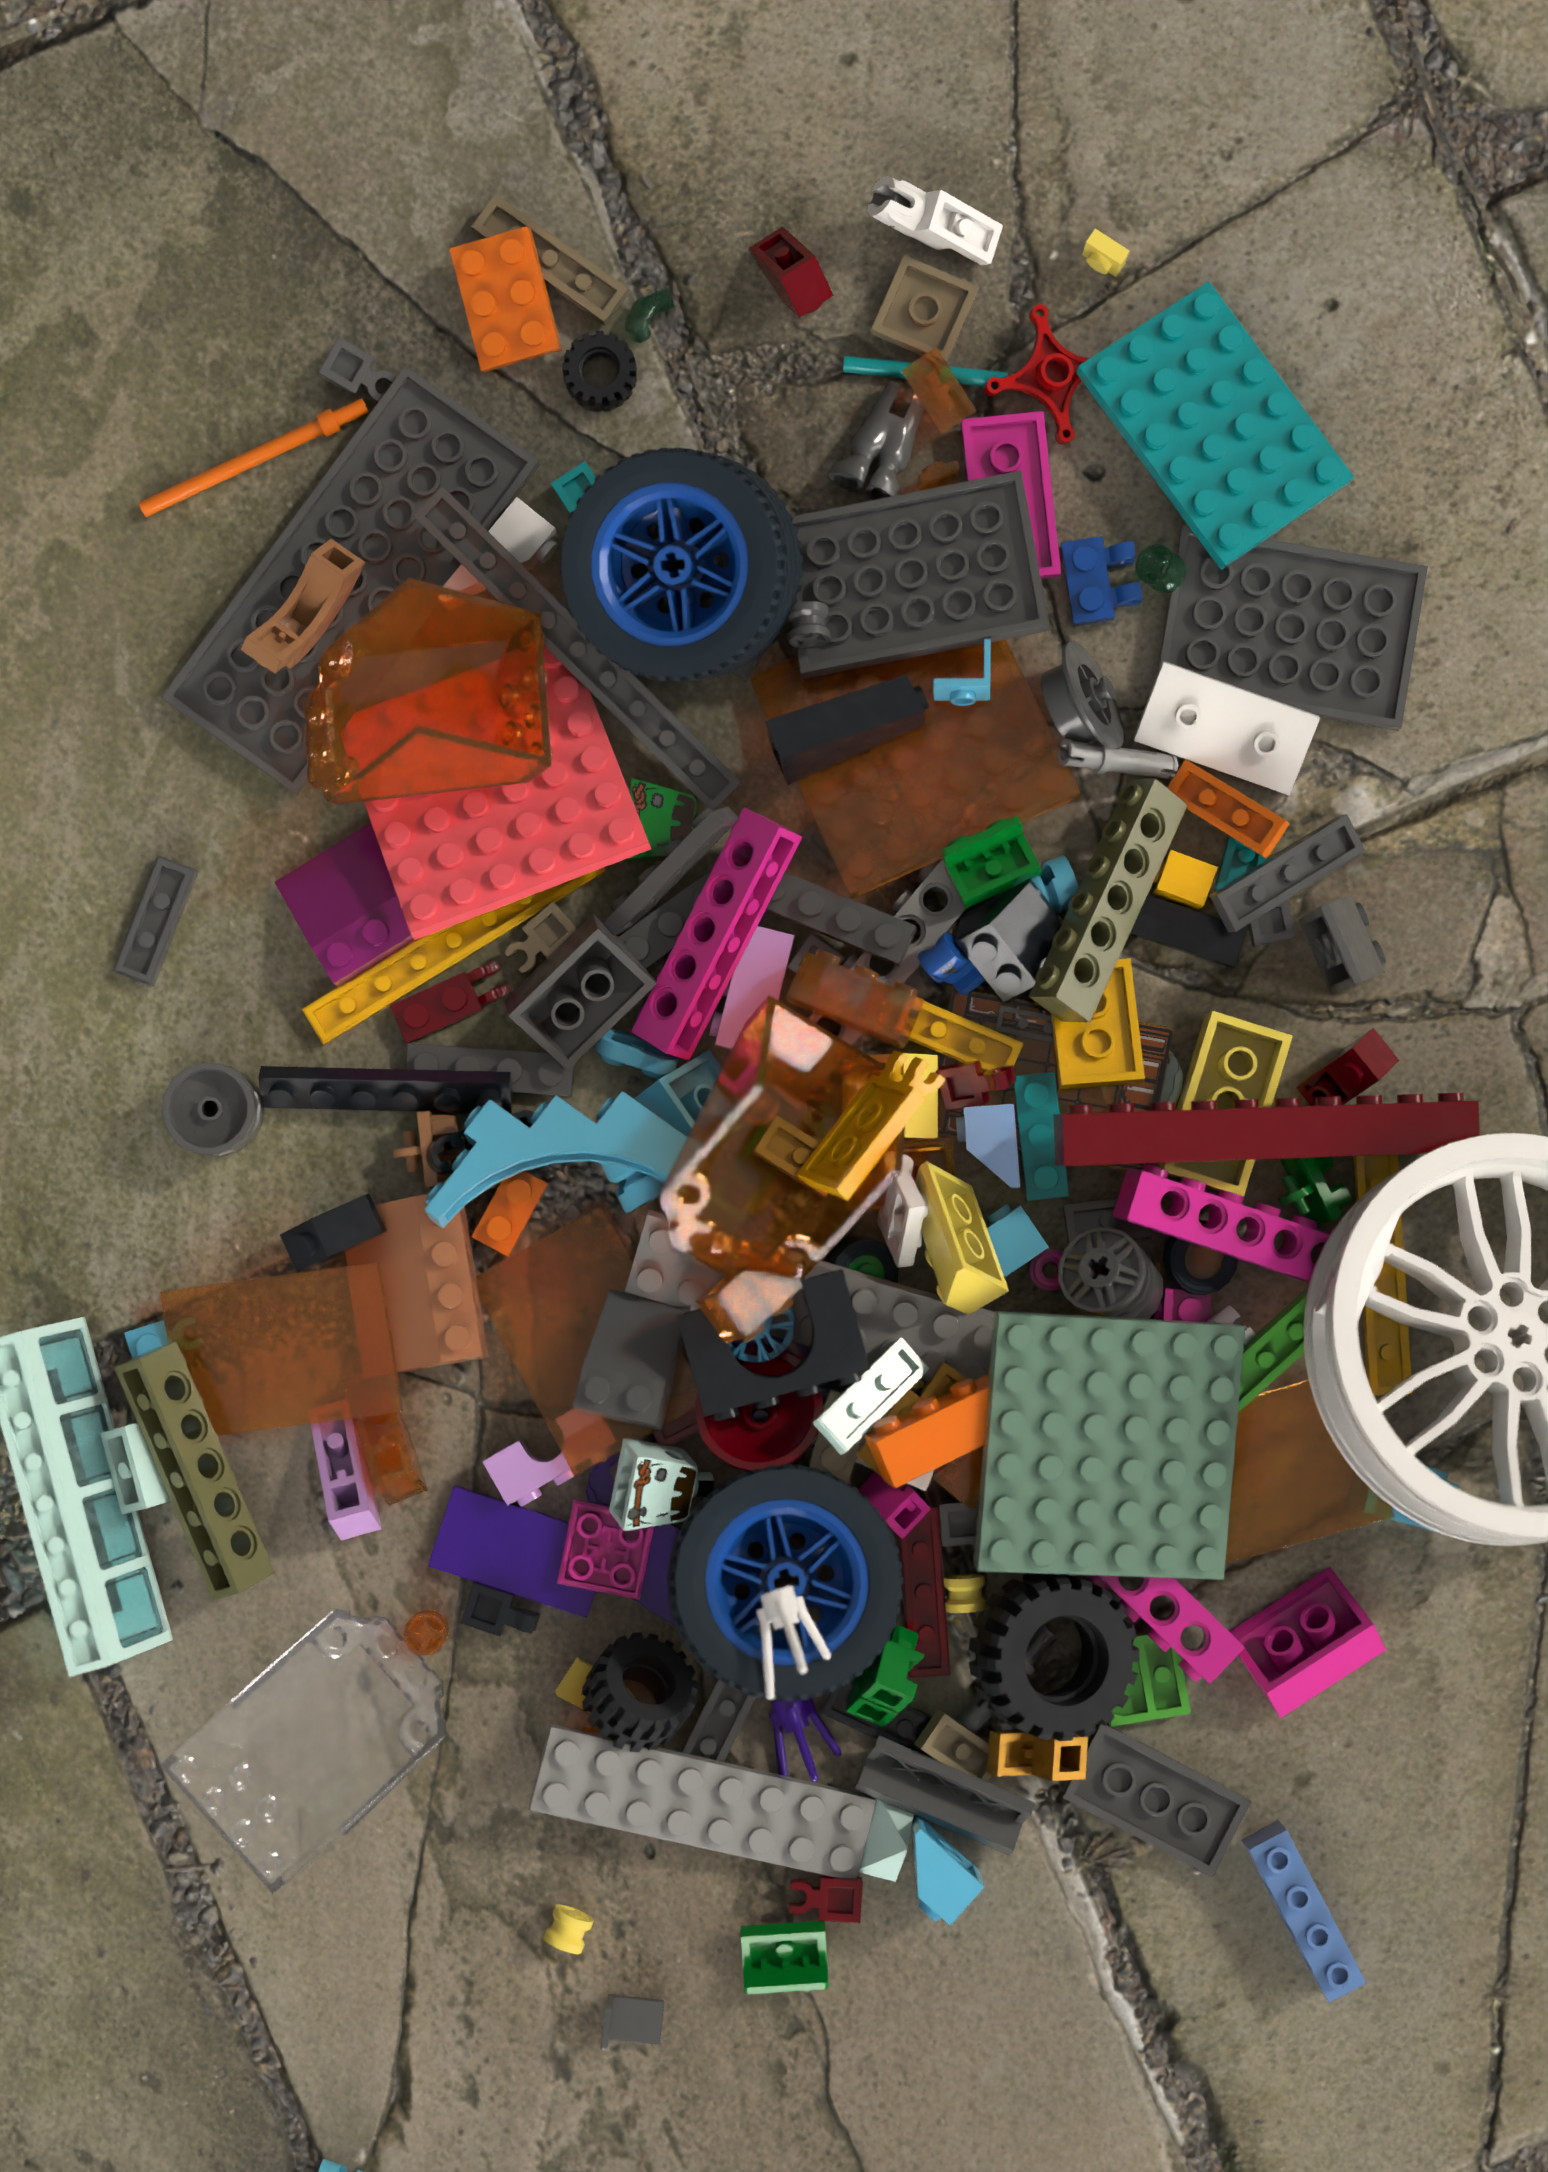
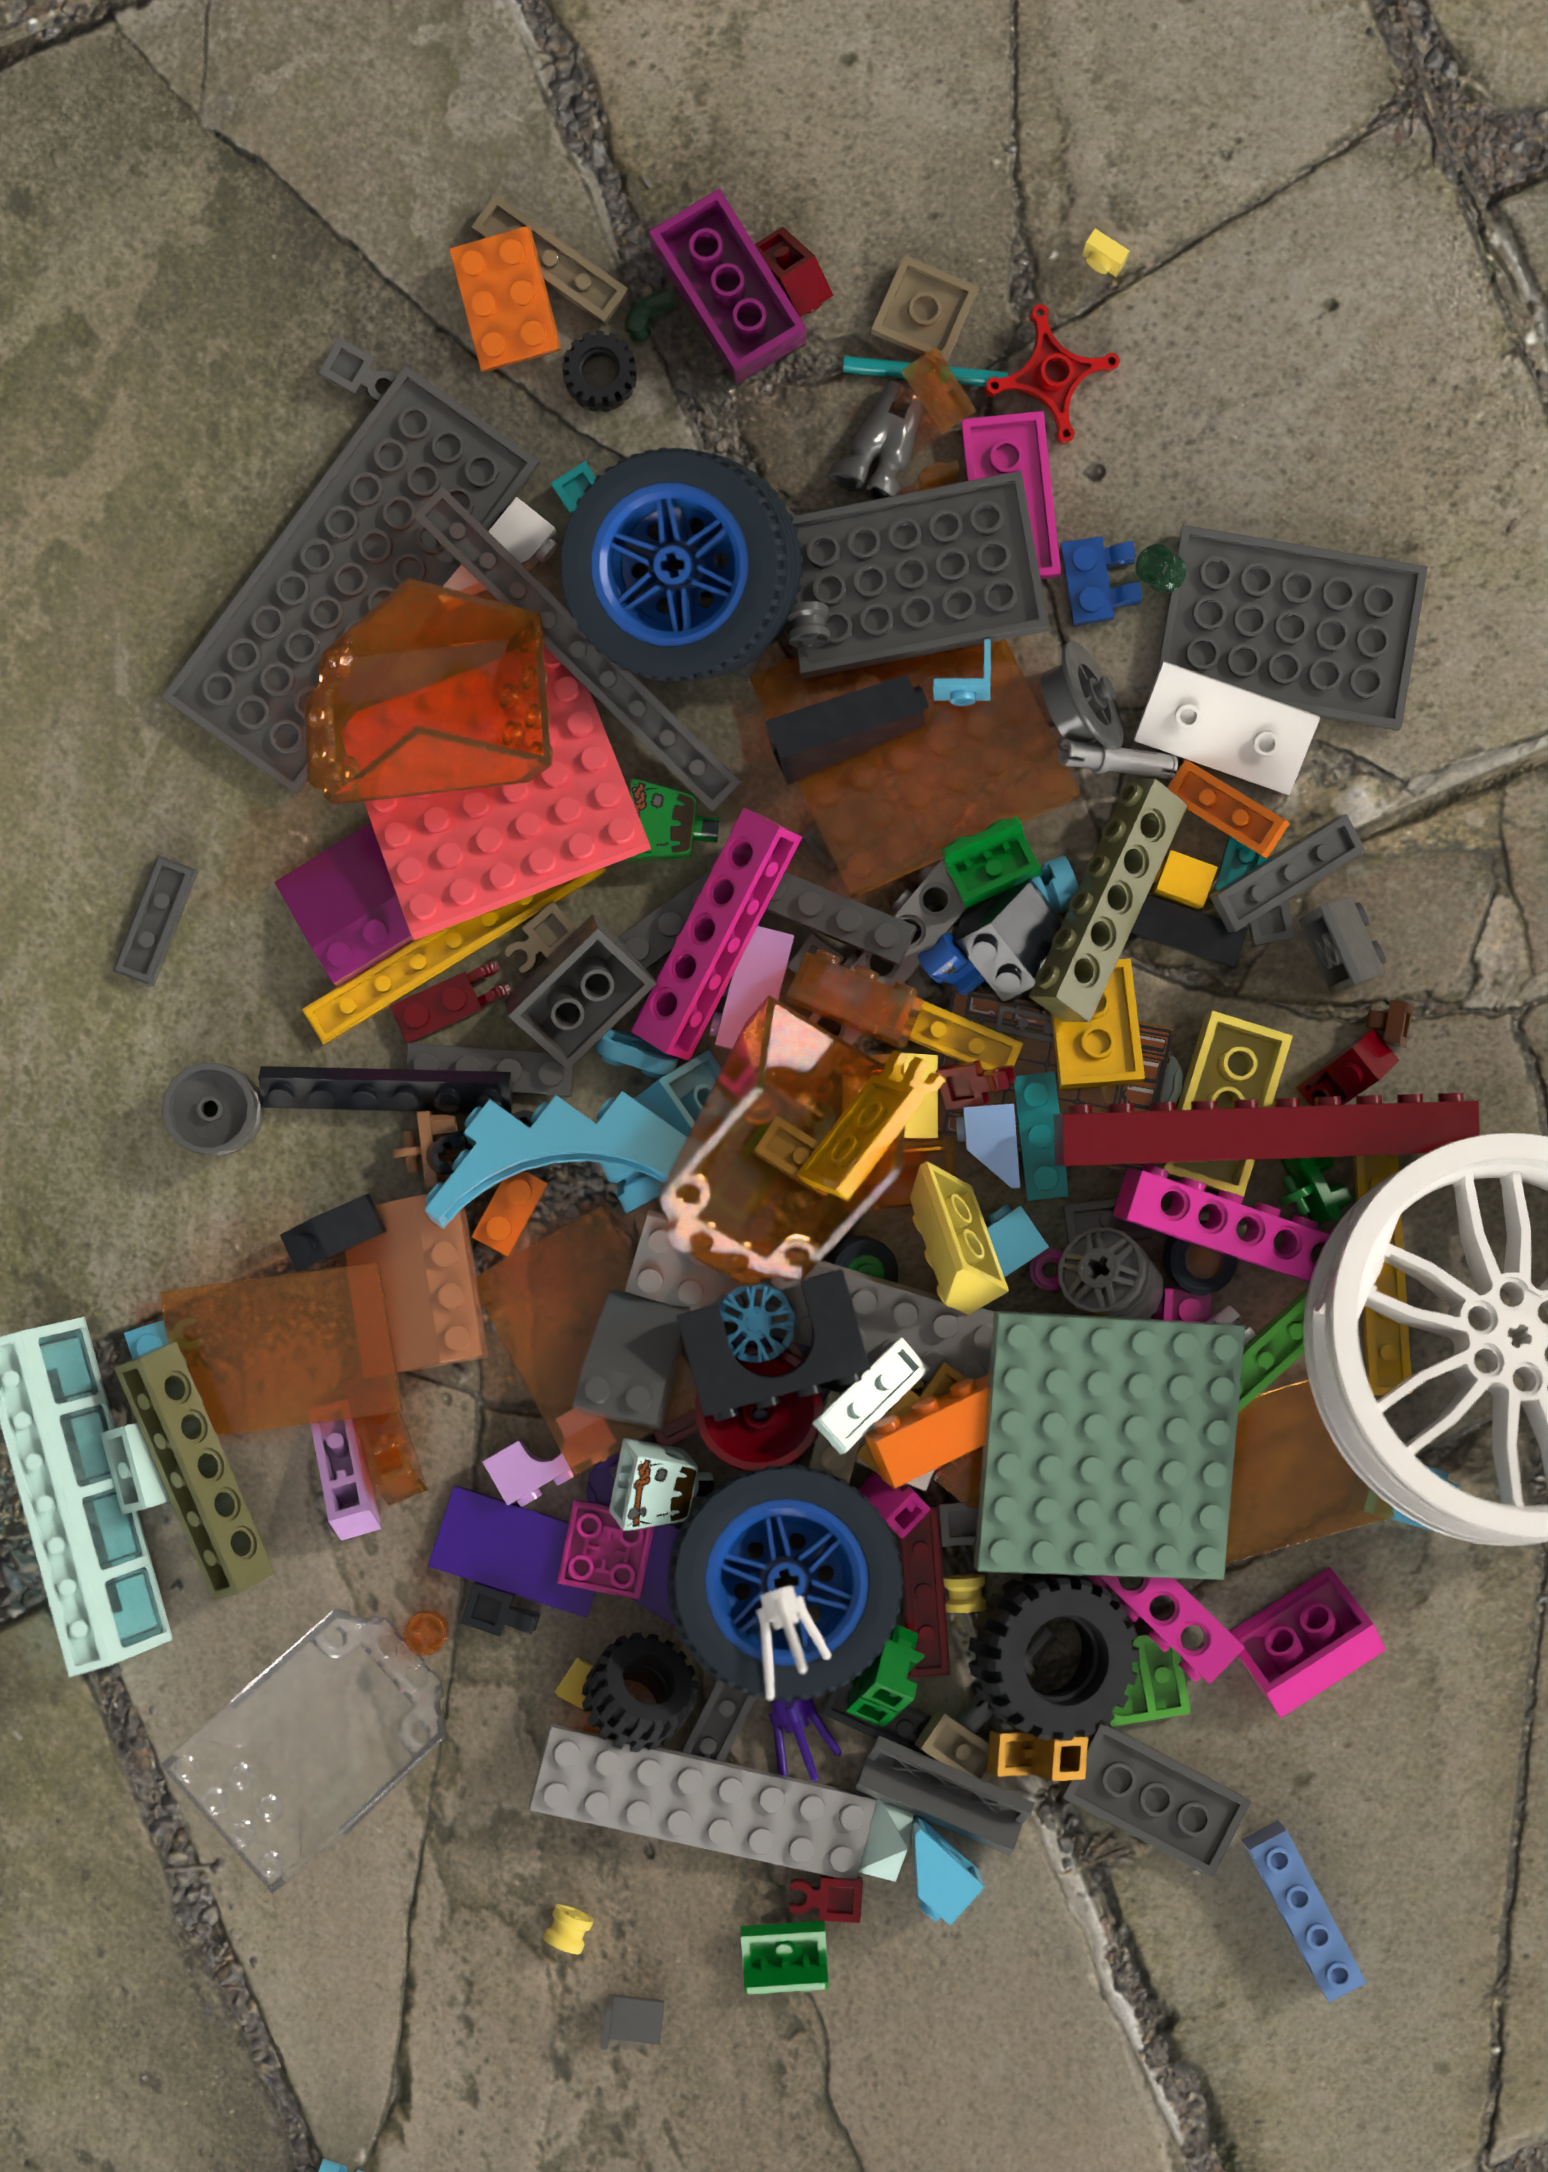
(308, 609): medium nougat arch -> none
(327, 423): orange bar -> none
(680, 858): dark grey plate -> none
(727, 286): none -> magenta brick
(744, 1301): clear orange slope -> none
(903, 1216): white plate -> none
(935, 219): white plate -> none
(1214, 425): teal plate -> none
(1394, 1023): none -> reddish brown tile

